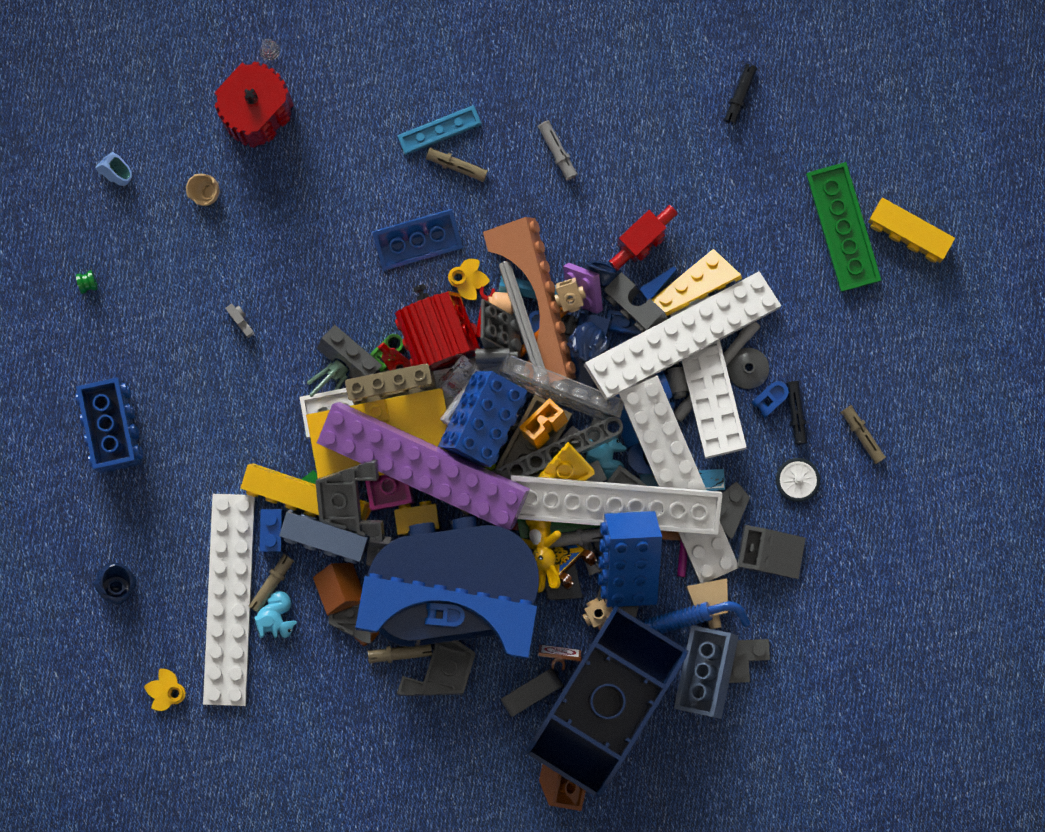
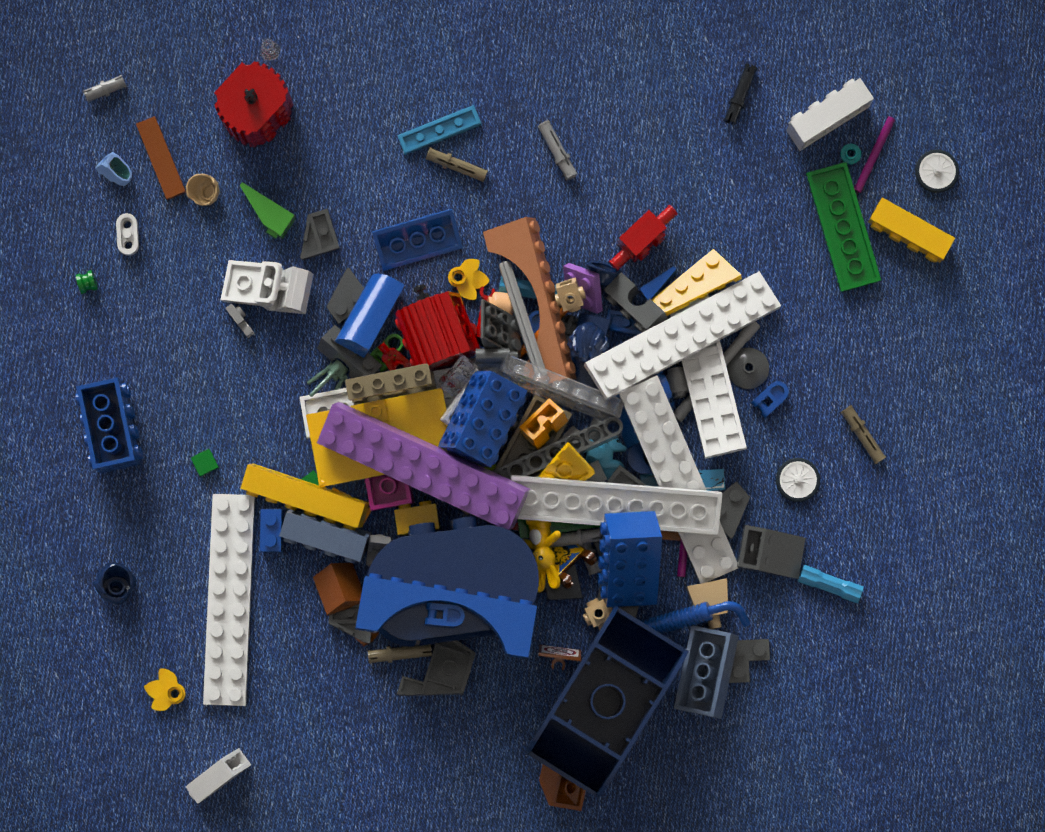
(104, 88): none -> light grey pin
(127, 235): none -> white plate
(161, 158): none -> dark orange tile
(204, 462): none -> green tile
(218, 775): none -> white slope
(267, 286): none -> white piece
(270, 618): medium azure animal -> none
(273, 216): none -> bright green slope
(277, 574): dark tan pin -> none
(319, 235): none -> dark grey wing
(340, 500): dark grey wing -> none
(345, 296): none -> dark grey wing
(369, 313): none -> blue brick
(531, 692): dark grey beam -> none
(799, 437): black pin -> none
(829, 114): none -> white brick
(834, 585): none -> dark azure axle
(850, 160): none -> teal plate
(874, 154): none -> magenta bar
(937, 171): none -> white wheel

